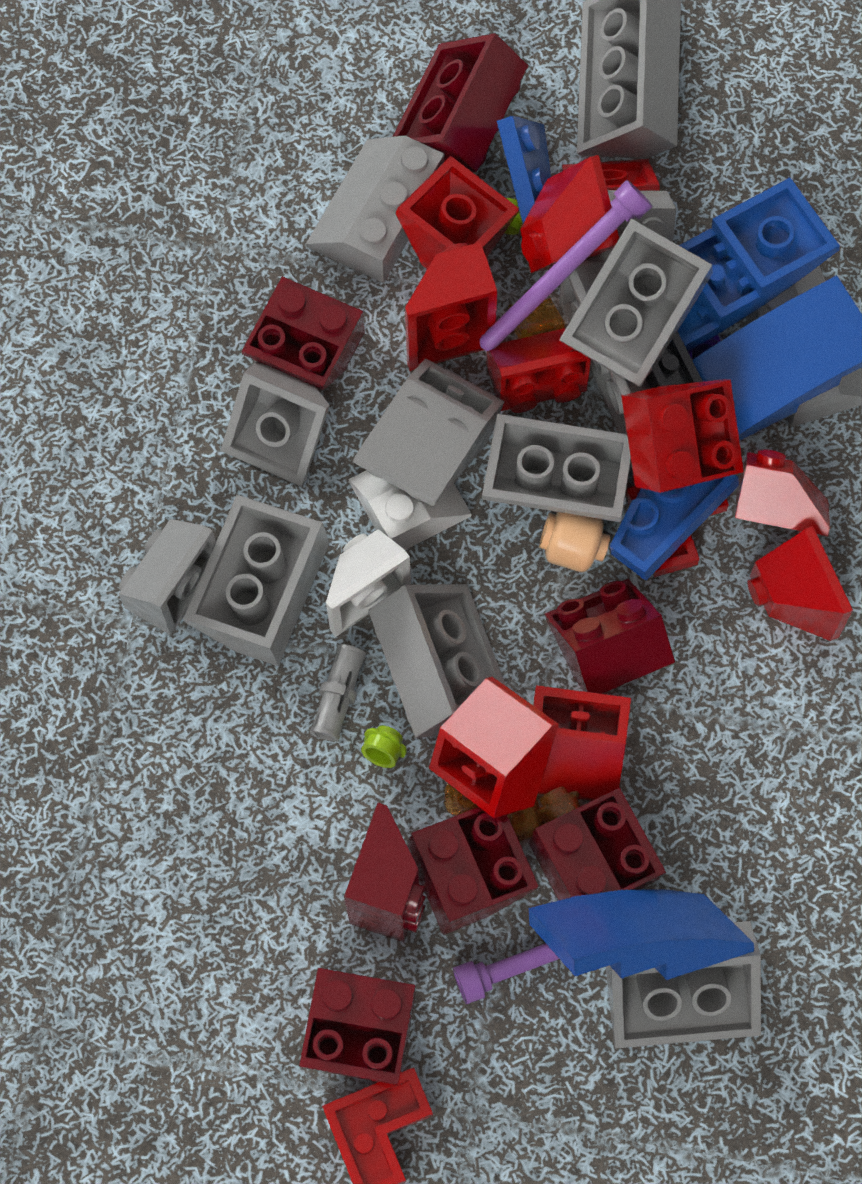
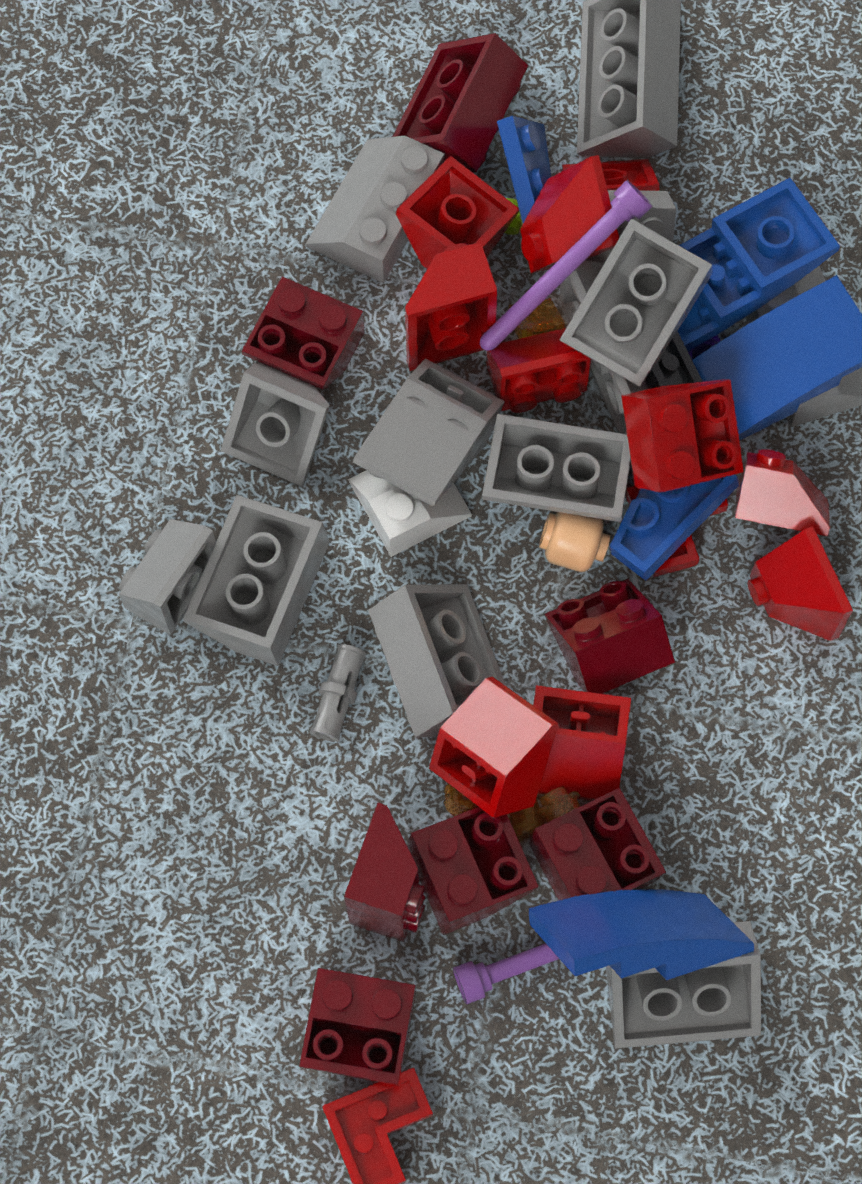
(363, 577): white slope -> none
(383, 746): lime plate -> none

